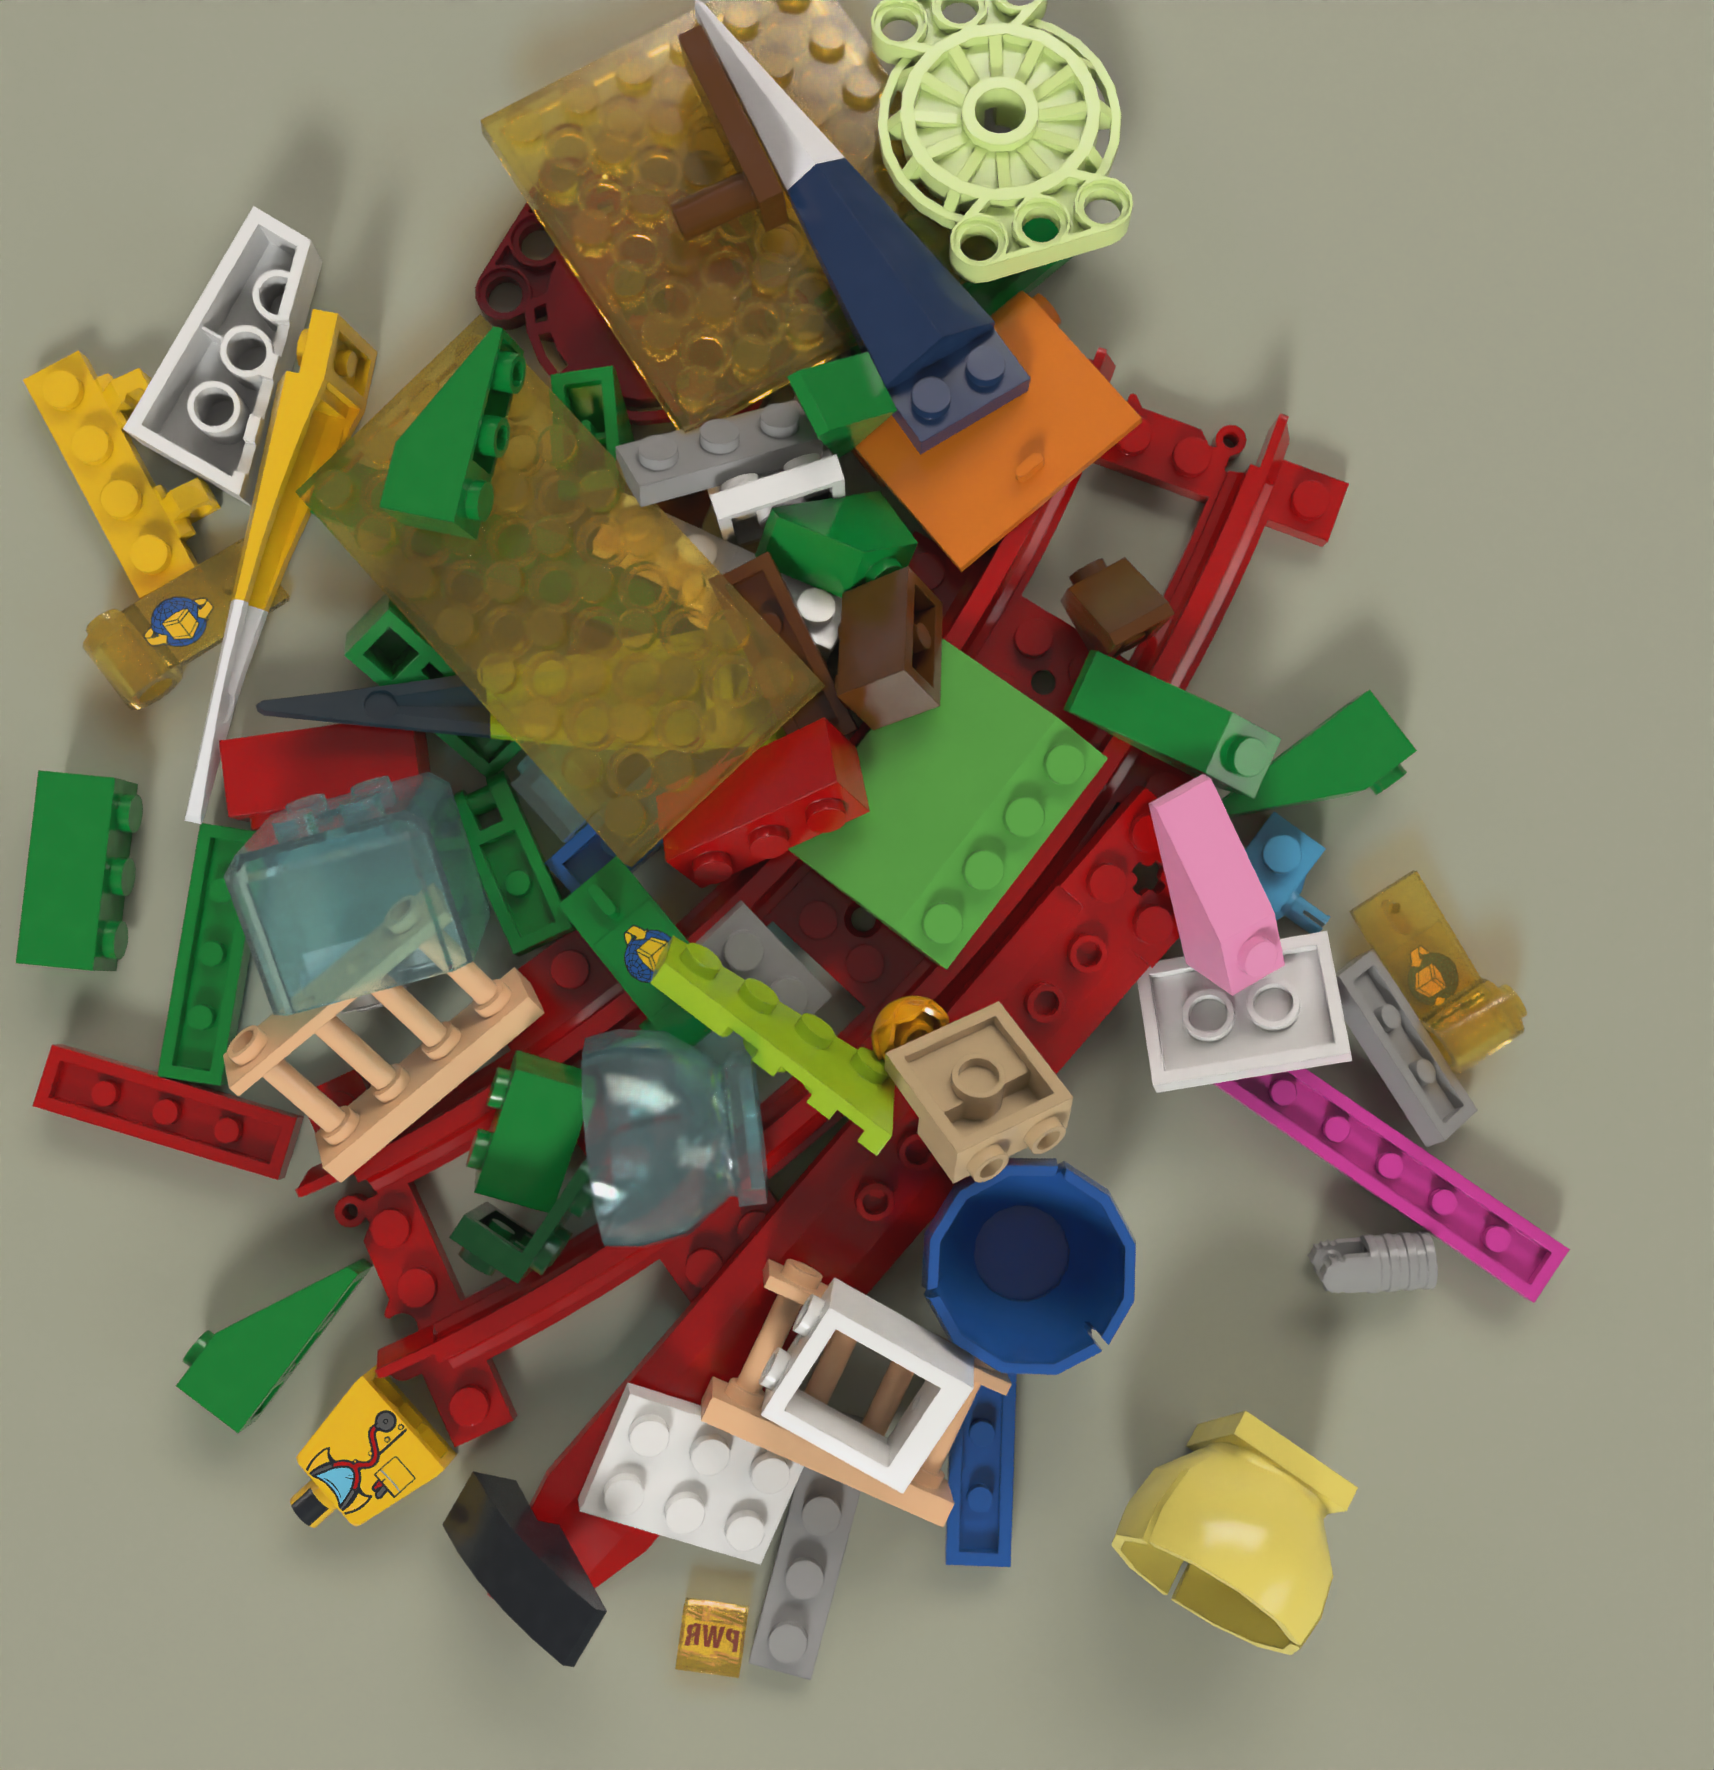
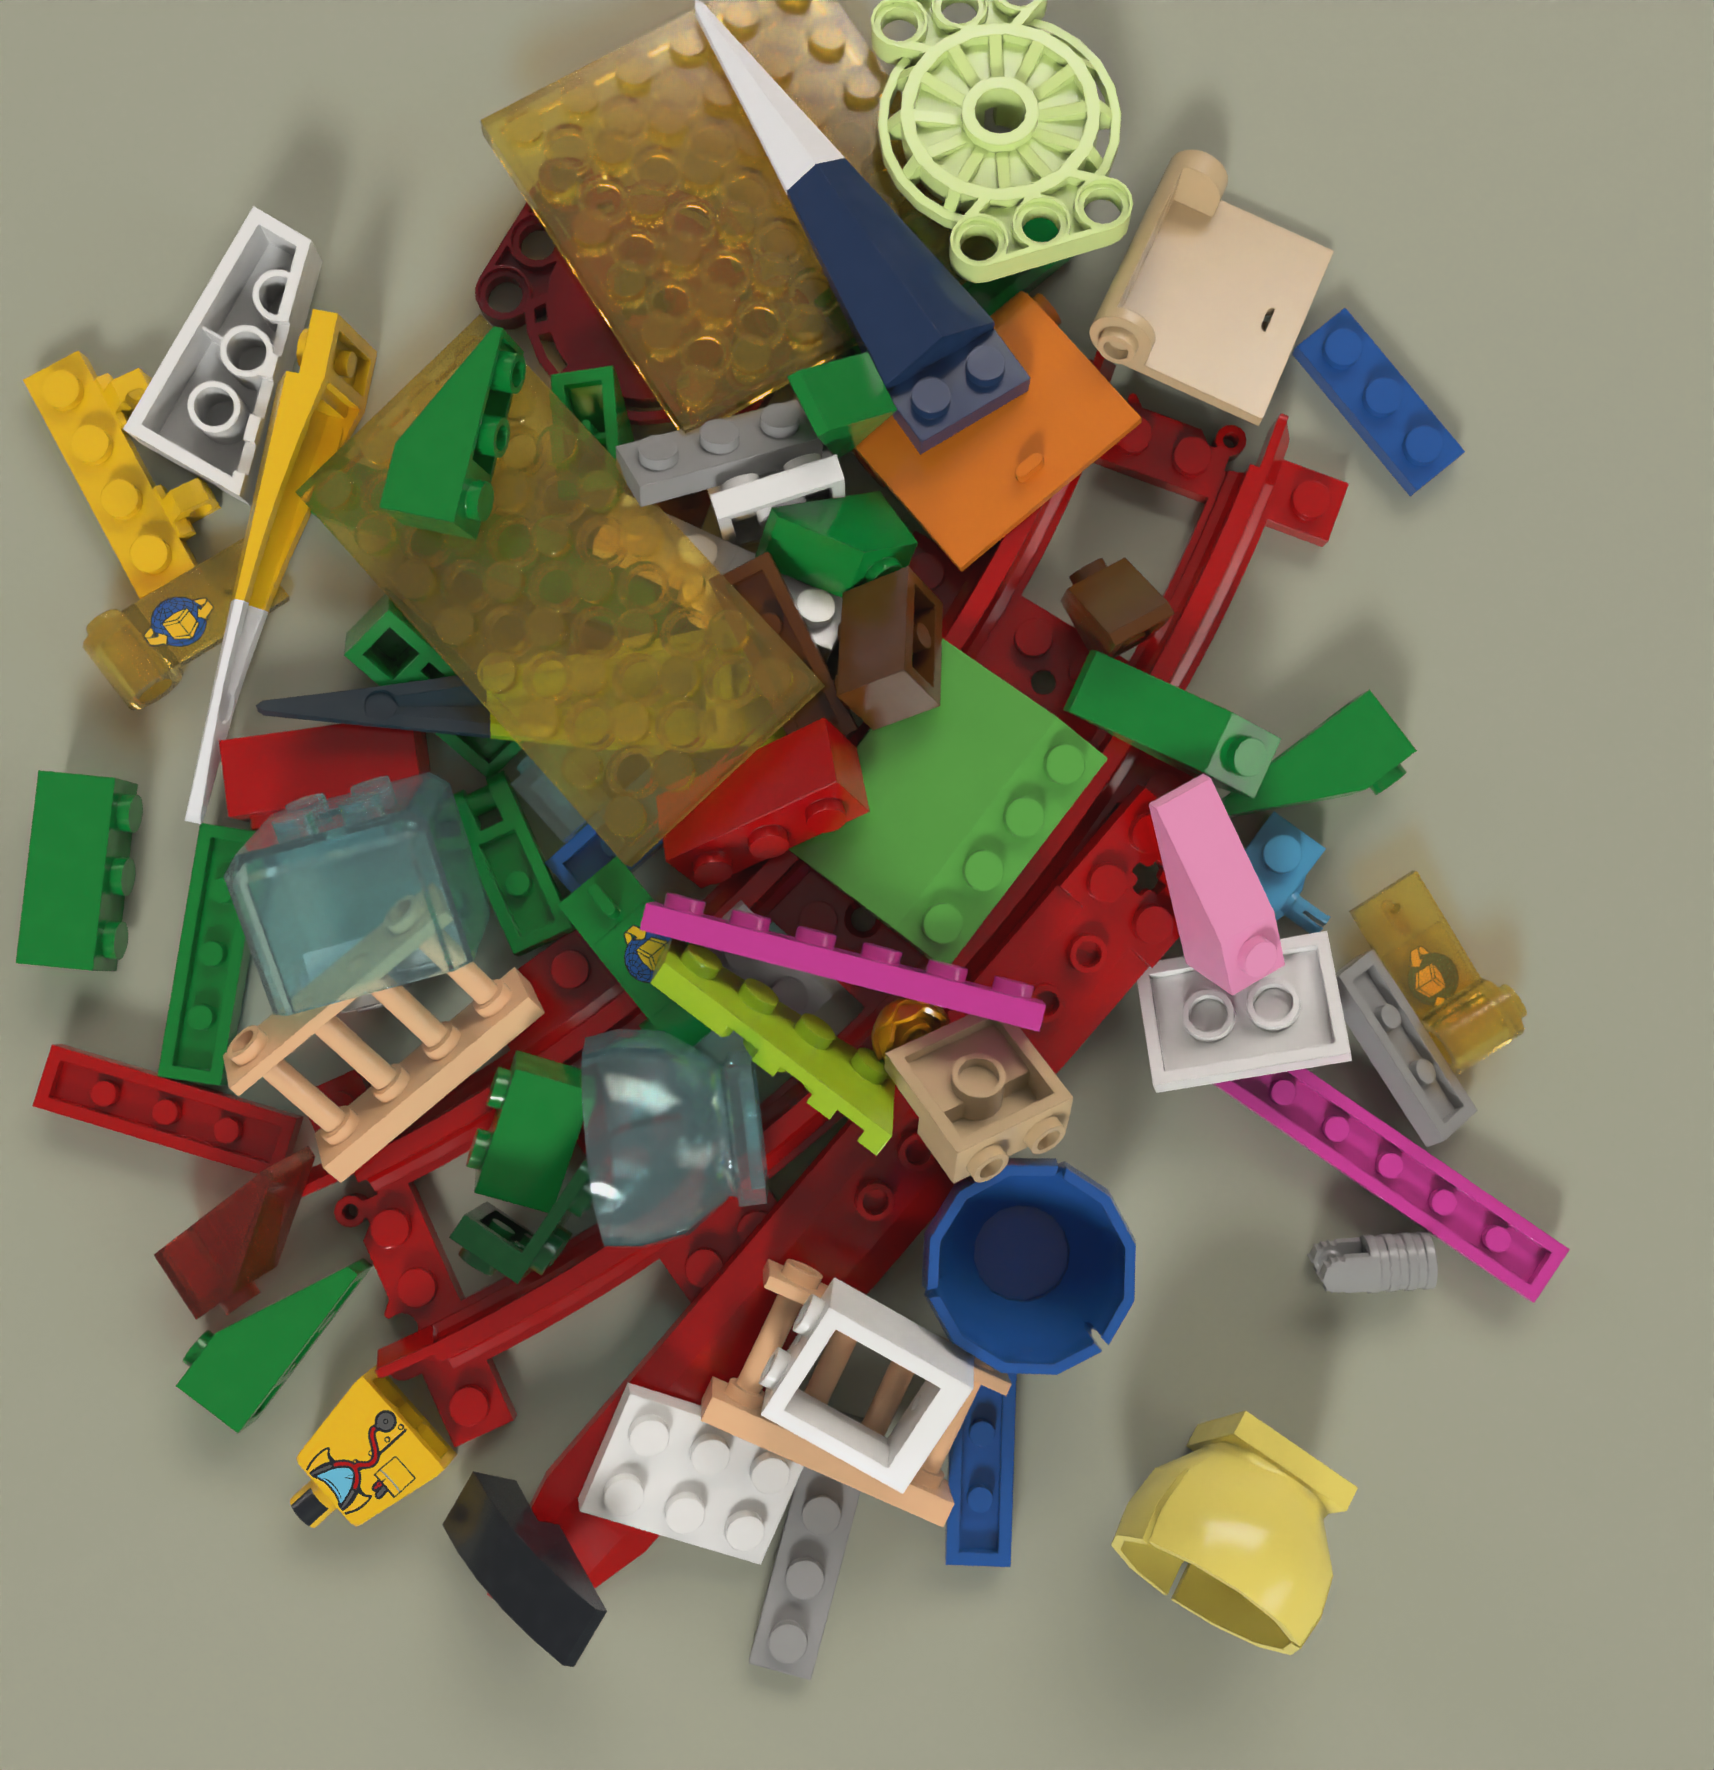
(238, 1239): none -> clear red slope
(712, 1637): clear yellow tile -> none
(755, 182): reddish brown piece -> none
(873, 968): none -> dark pink plate
(1199, 289): none -> tan door
(1377, 402): none -> blue plate

